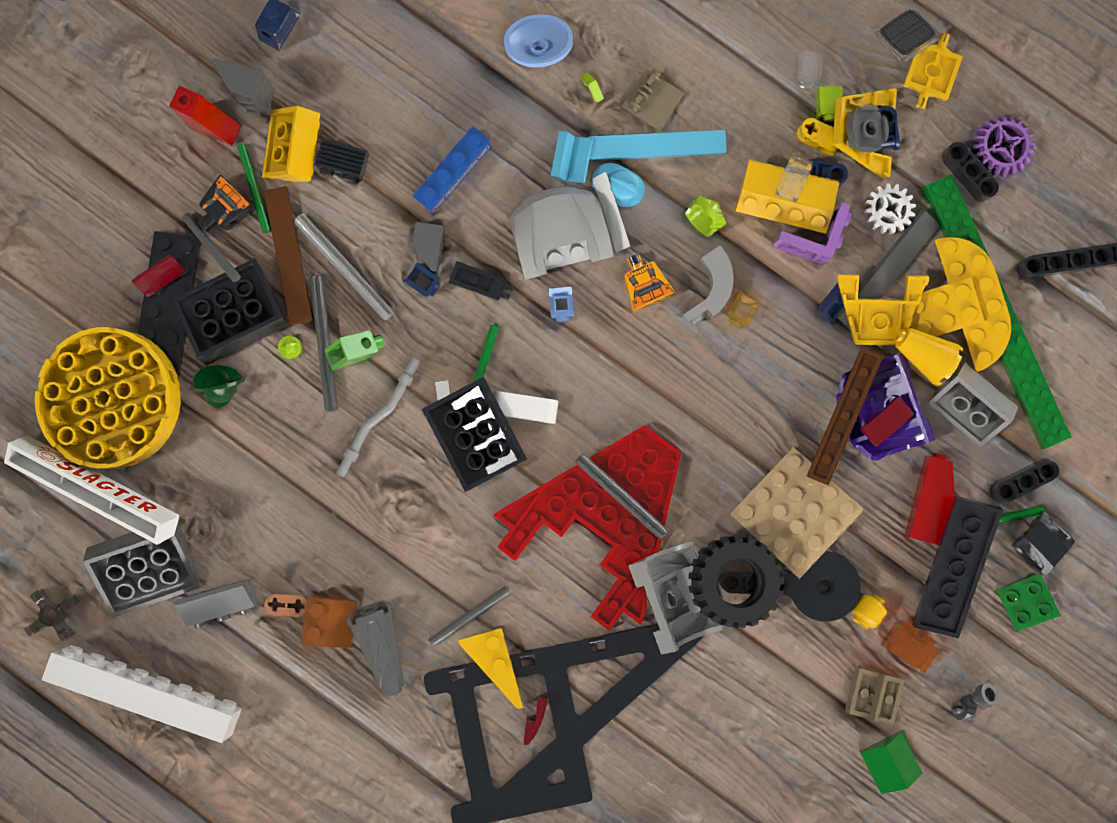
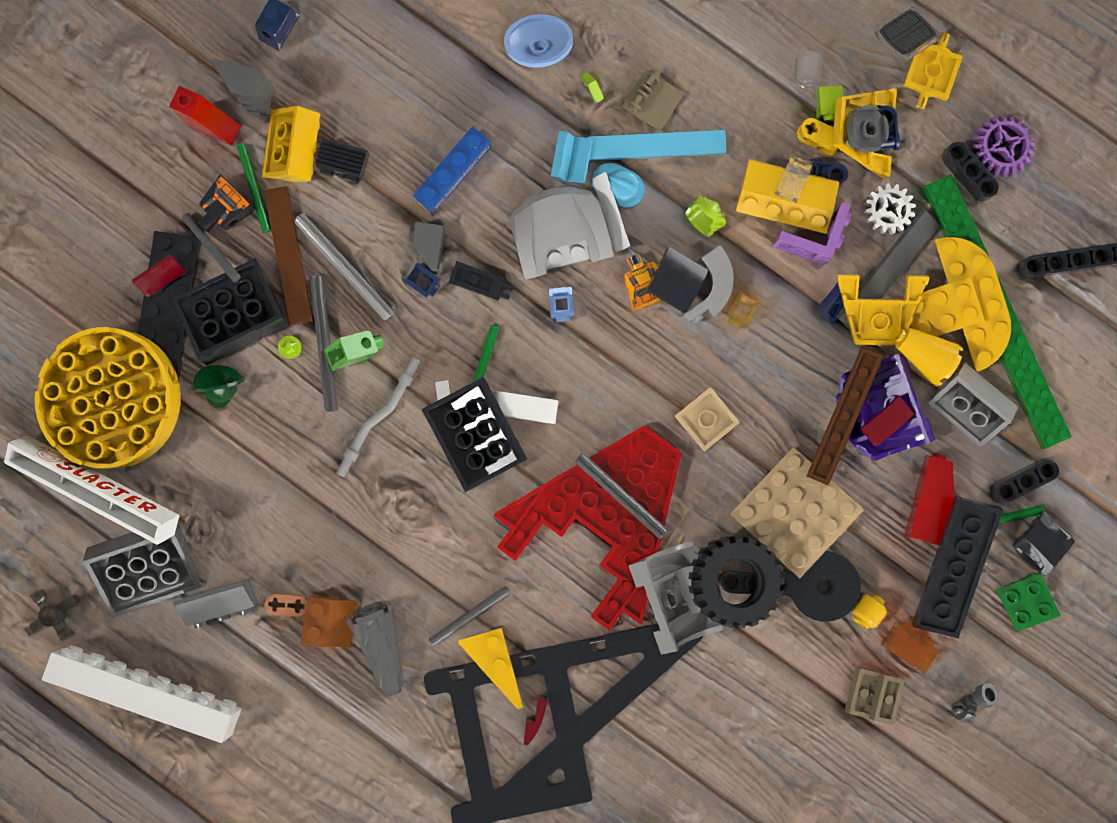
(677, 280): none -> black slope
(706, 419): none -> tan plate
(891, 763): green slope -> none

